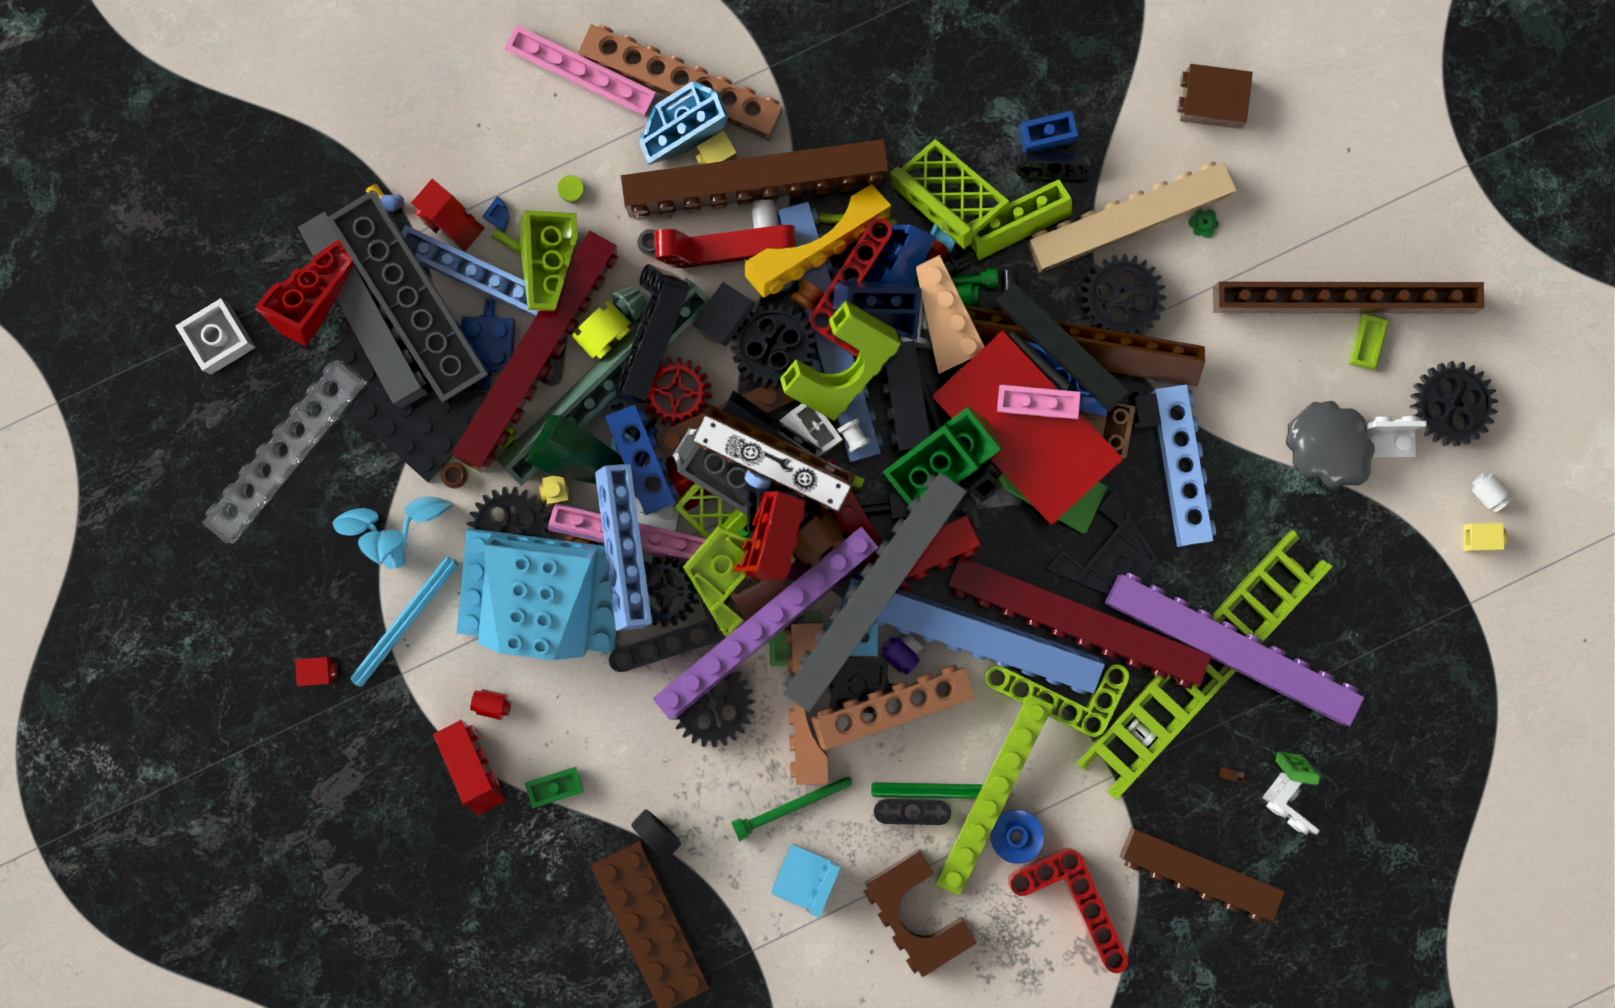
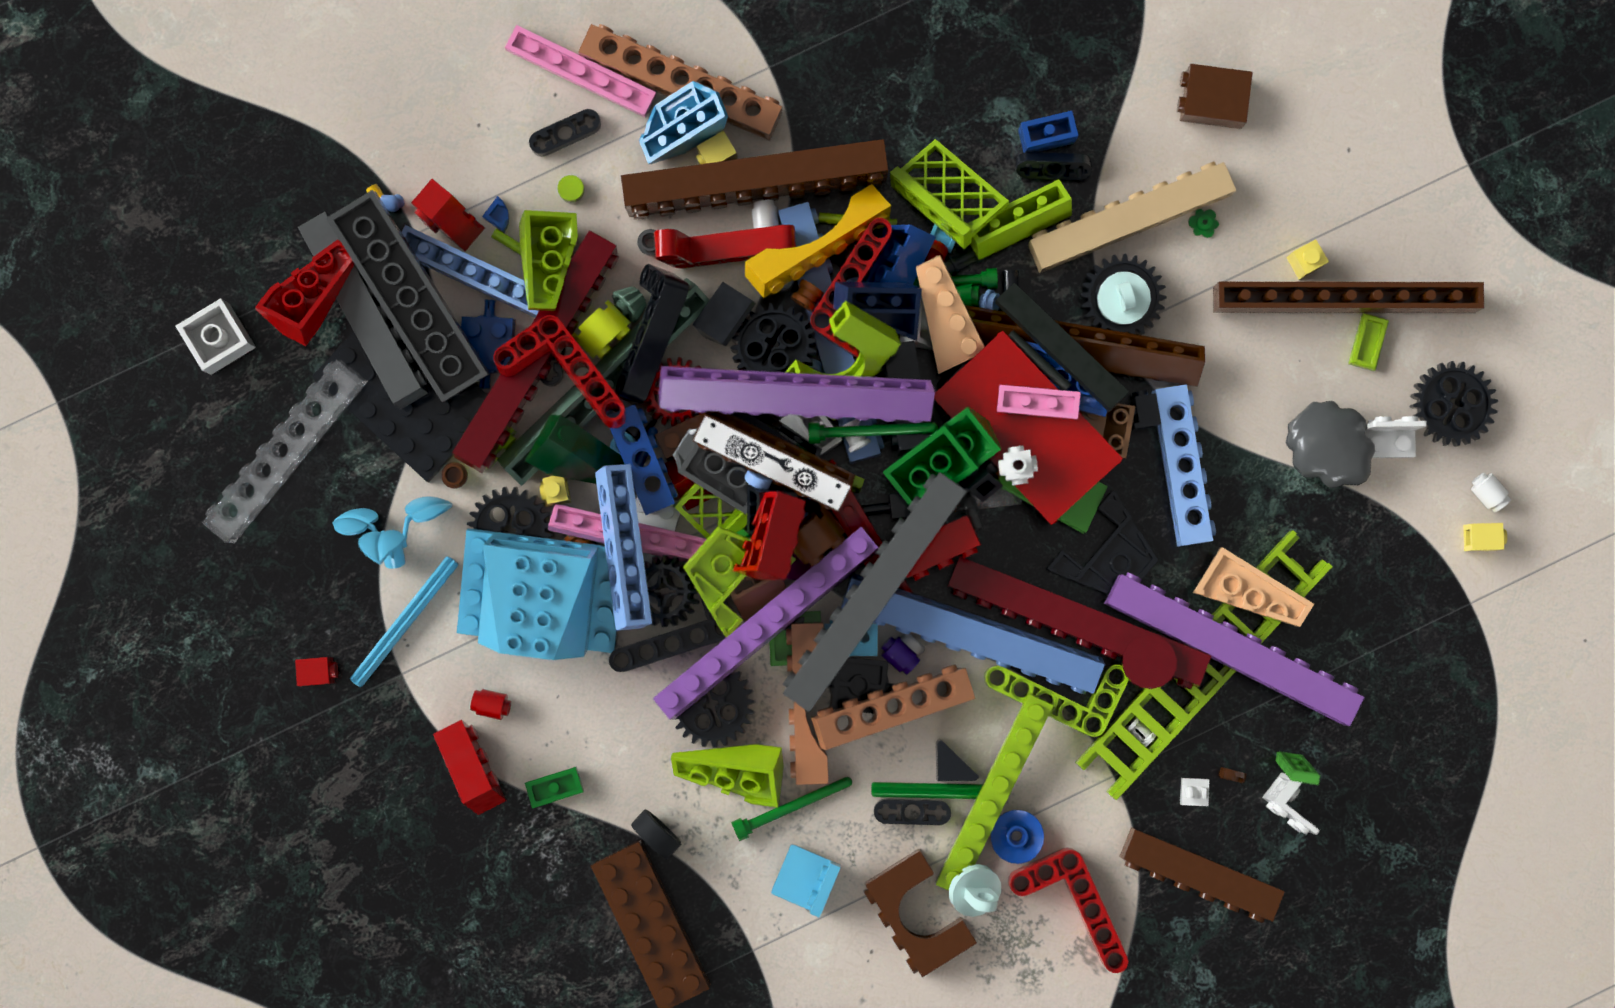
(570, 364): none -> red beam
(585, 132): none -> black beam
(744, 770): none -> lime wedge
(795, 394): none -> medium lavender brick
(819, 432): none -> green piece
(950, 766): none -> black slope
(975, 891): none -> light aqua tile
(988, 300): none -> light blue plate
(1021, 476): none -> white brick
(1124, 298): none -> light aqua tile
(1149, 662): none -> dark red tile
(1194, 792): none -> white tile
(1246, 587): none -> light nougat wing
(1307, 259): none -> light yellow brick

